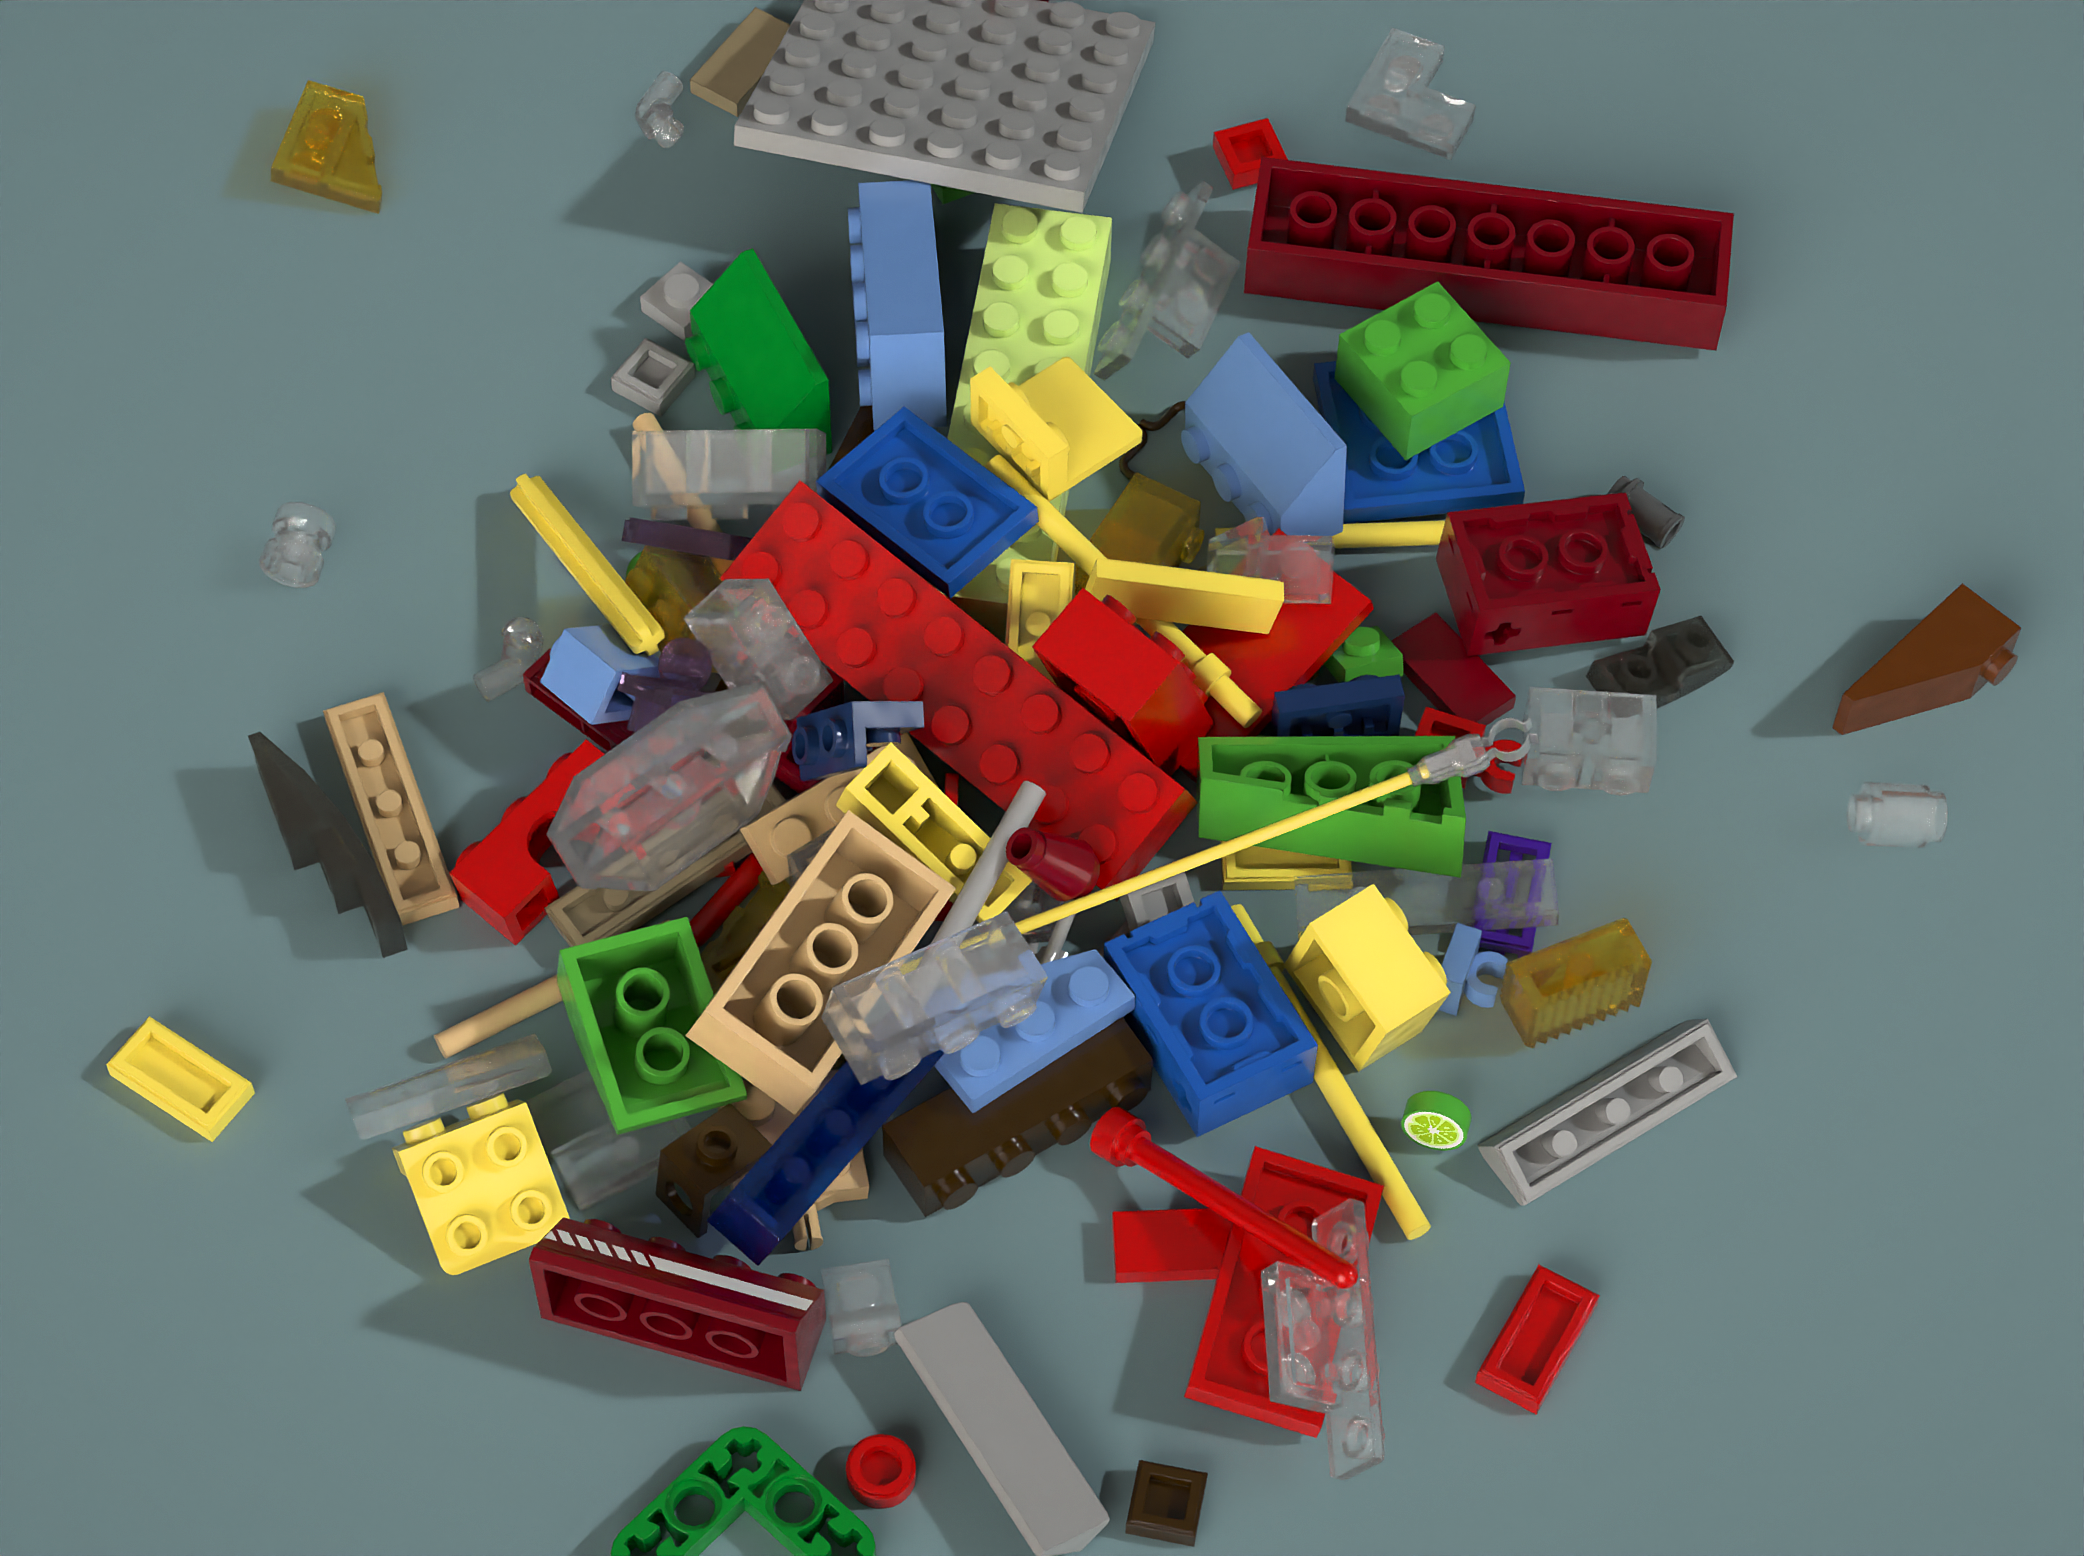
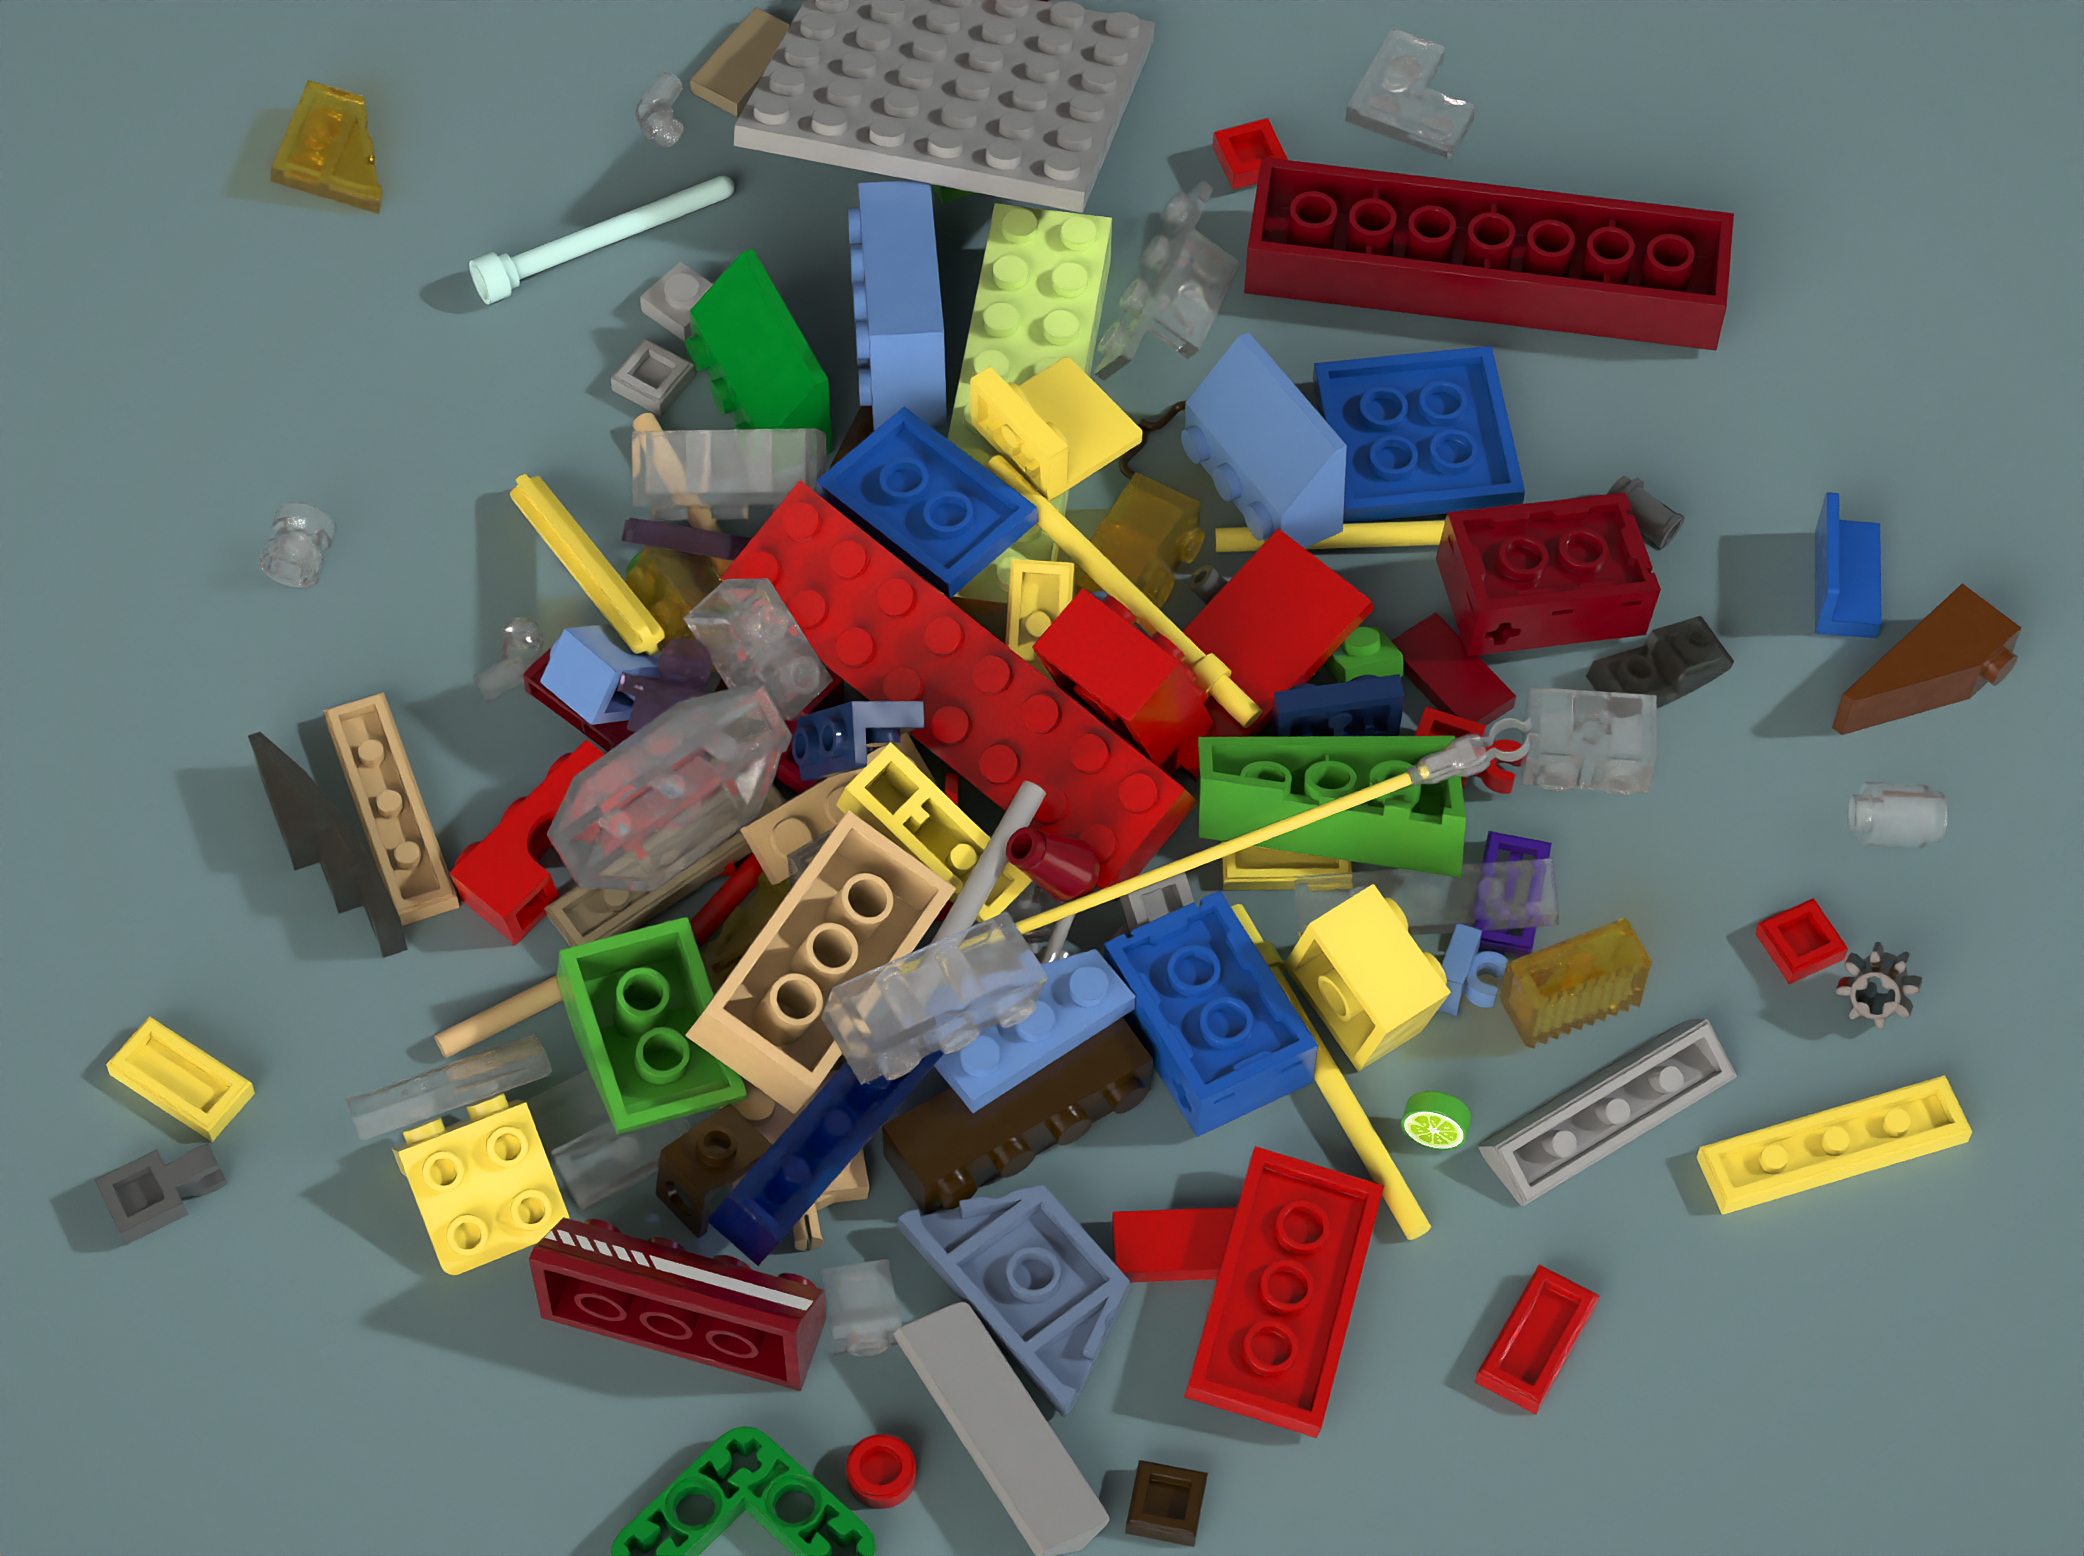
(149, 1193): none -> dark grey plate
(497, 275): none -> light aqua piece
(1029, 1280): none -> sand blue wing
(1124, 1140): red piece -> none
(1189, 595): light yellow tile -> none
(1297, 560): clear slope -> none
(1326, 1343): clear bracket -> none
(1421, 370): bright green brick -> none
(1801, 941): none -> red tile
(1833, 1144): none -> light yellow tile
(1846, 574): none -> blue panel
(1893, 976): none -> dark brown gear

